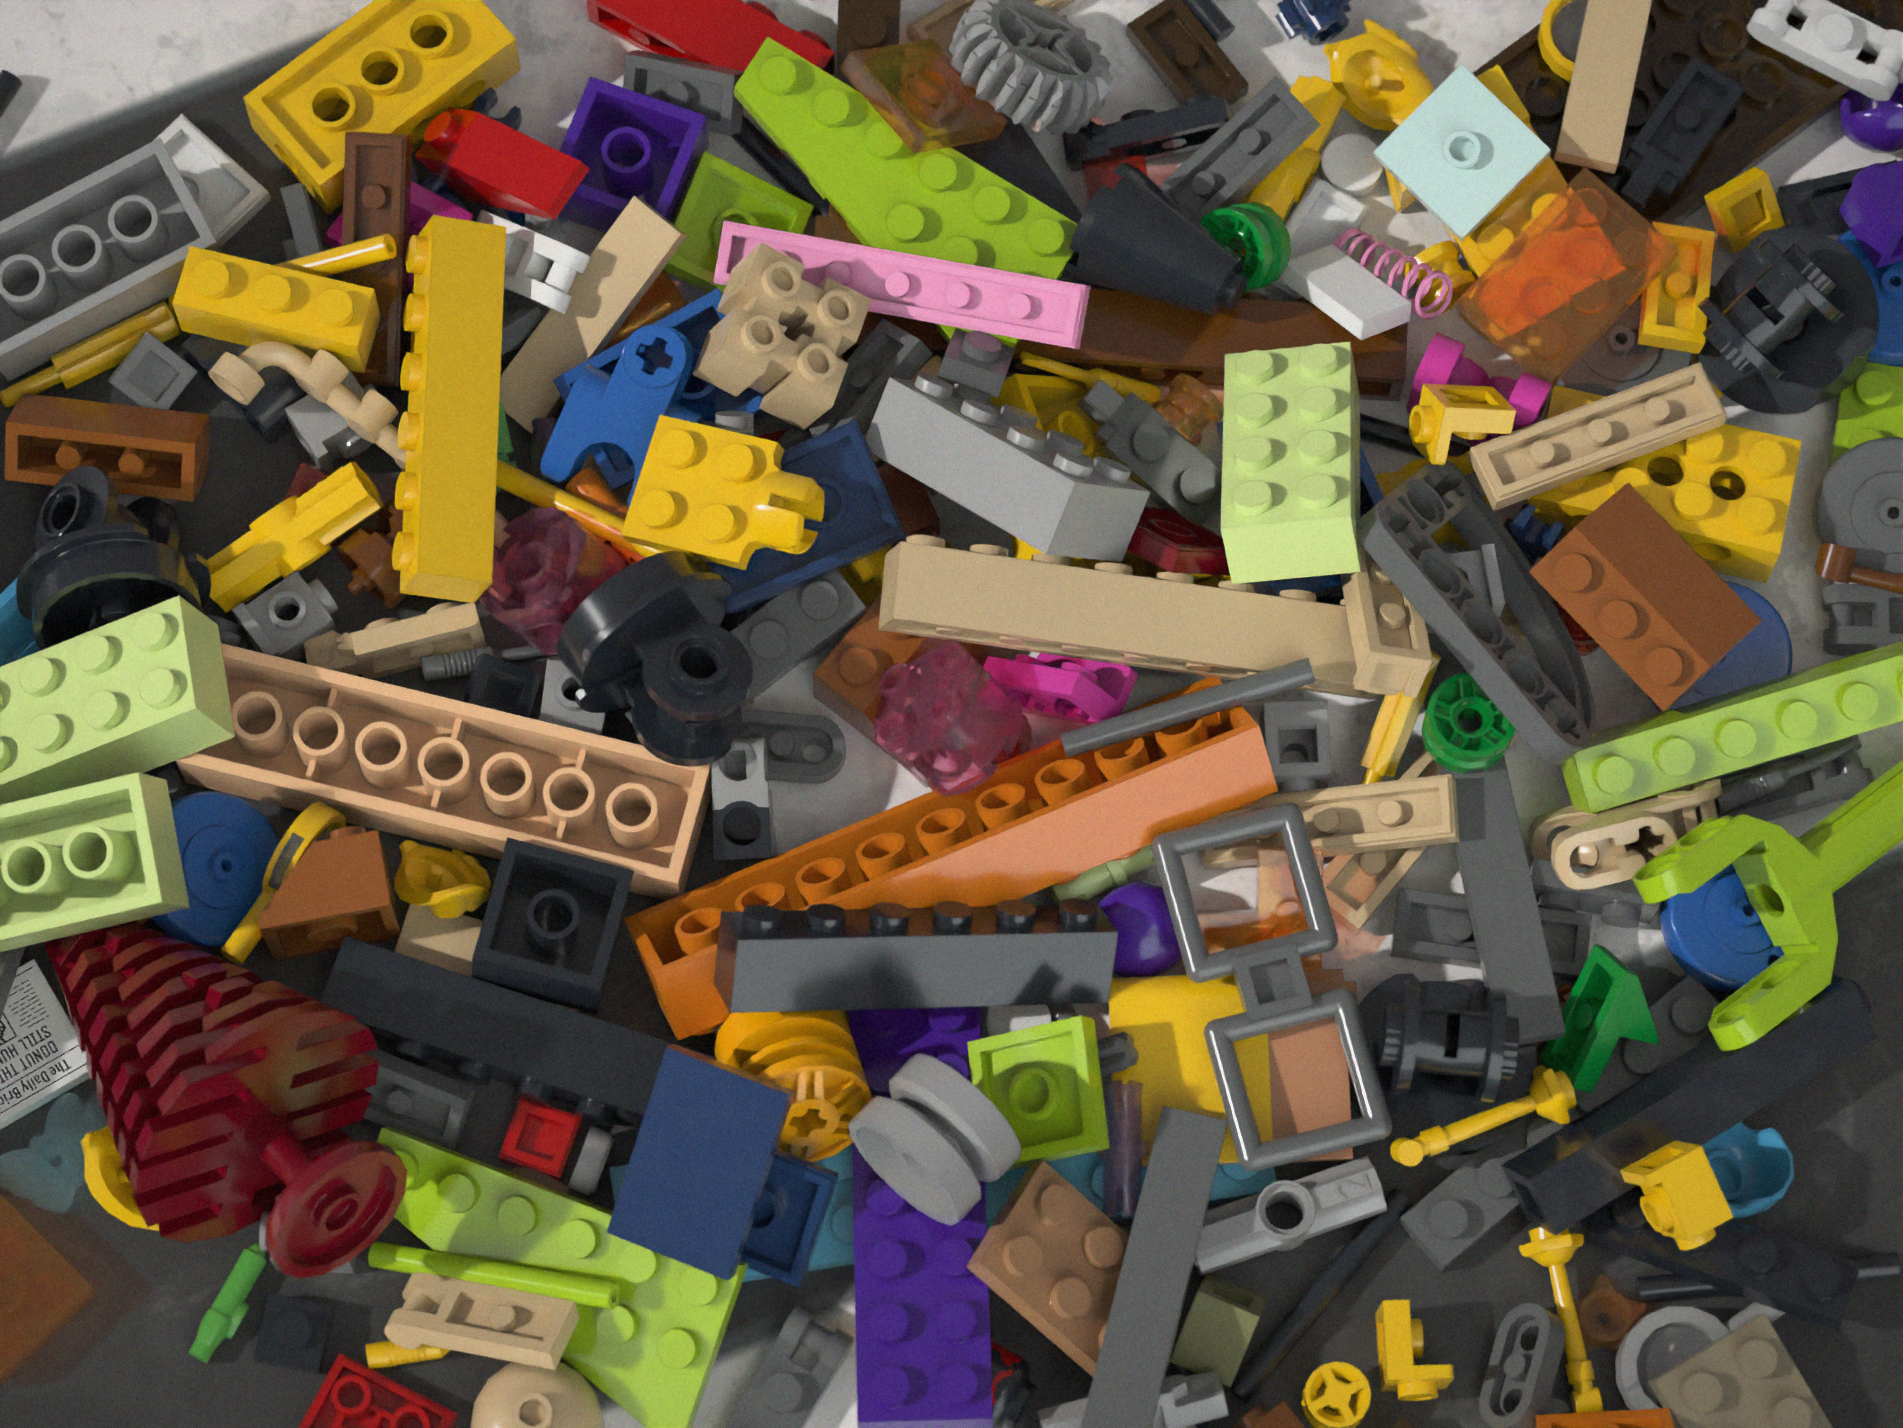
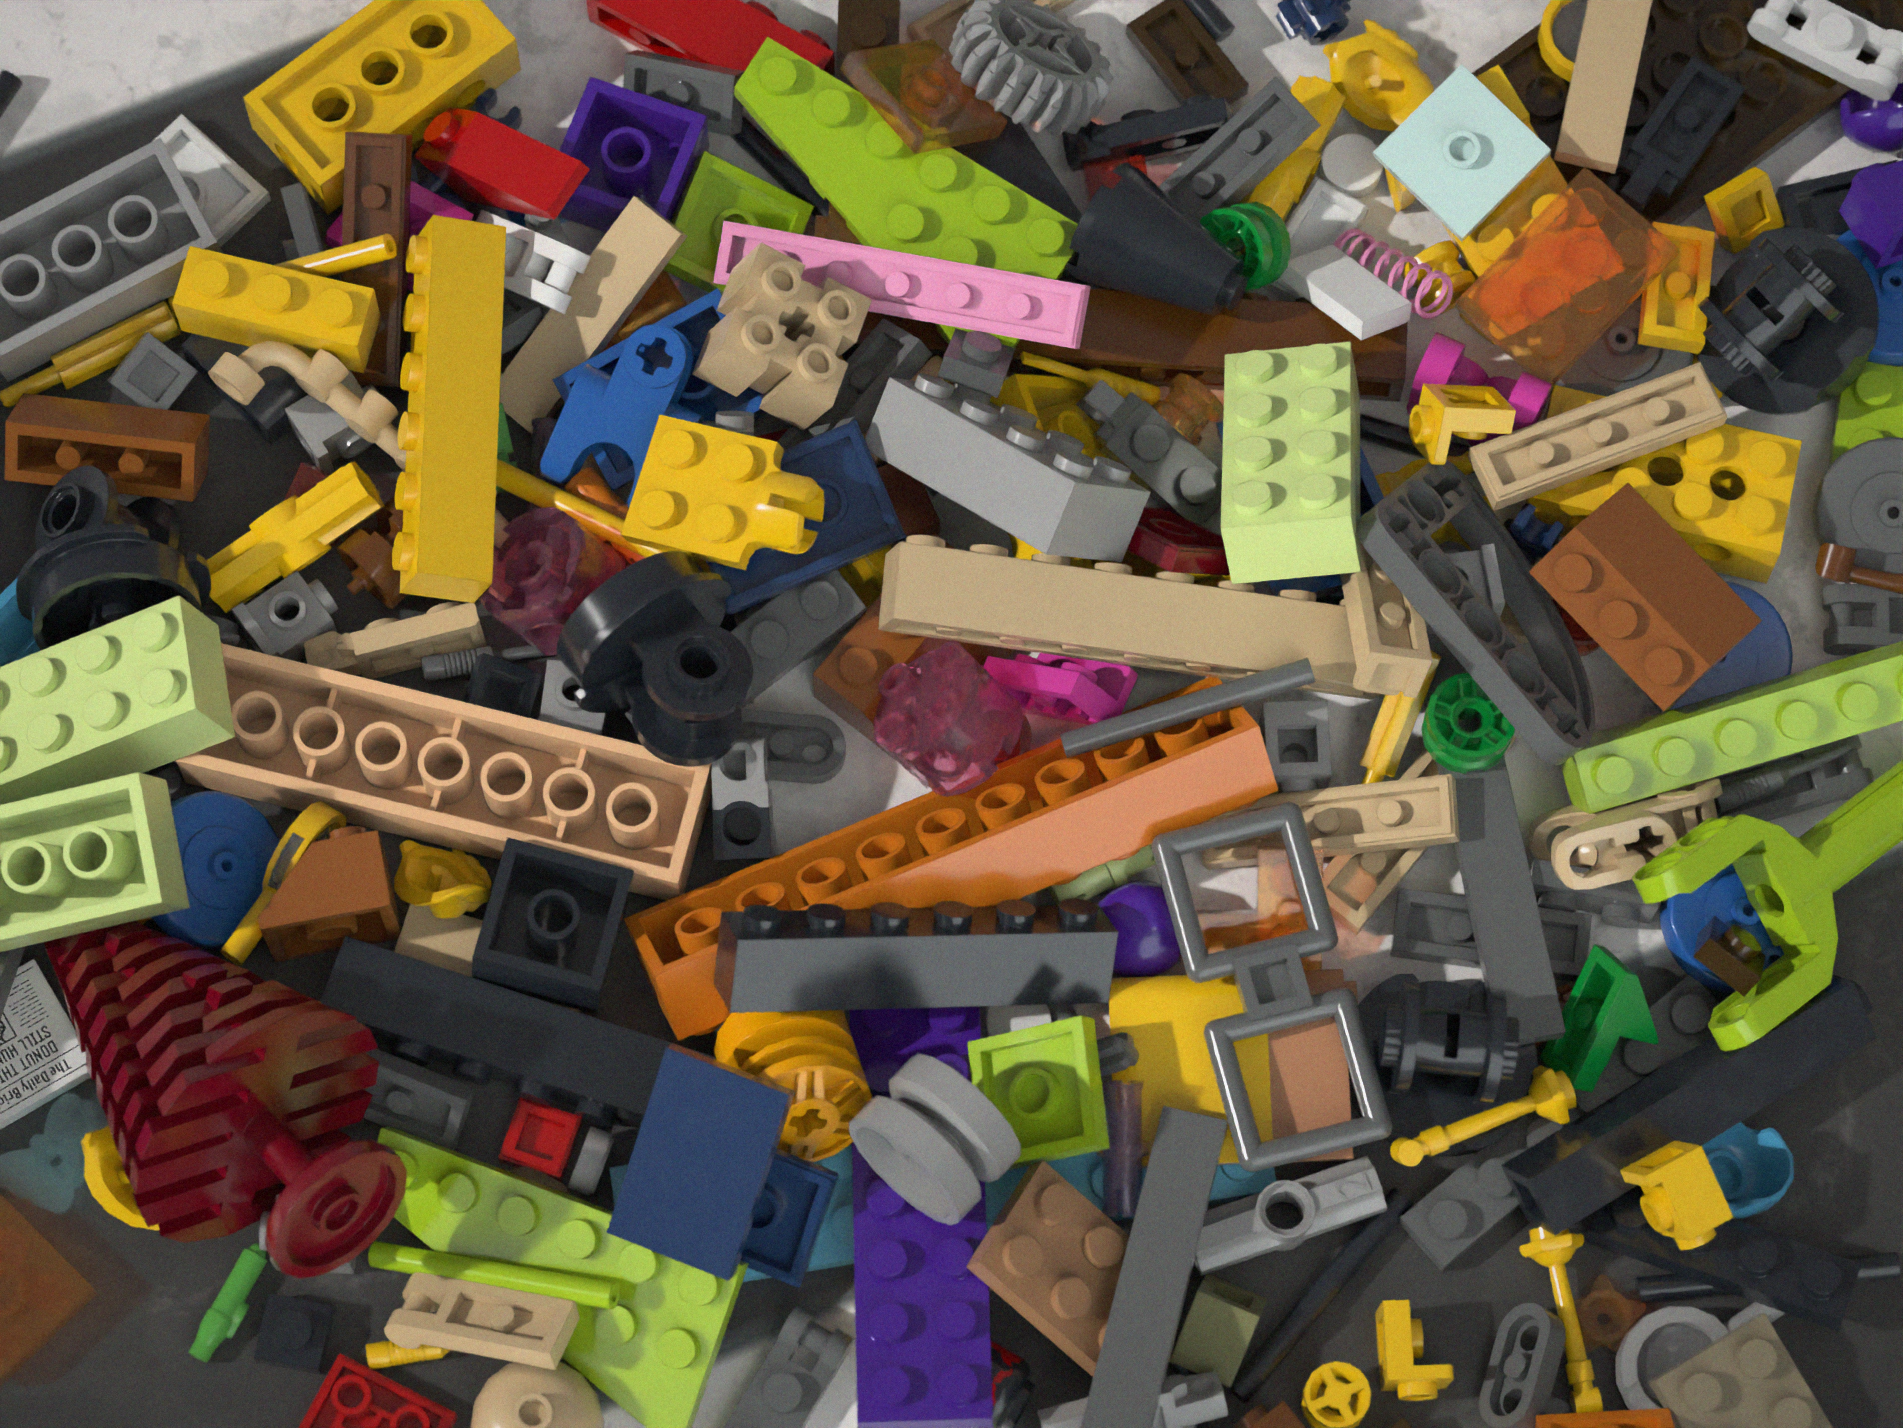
(1730, 954): none -> dark brown plate

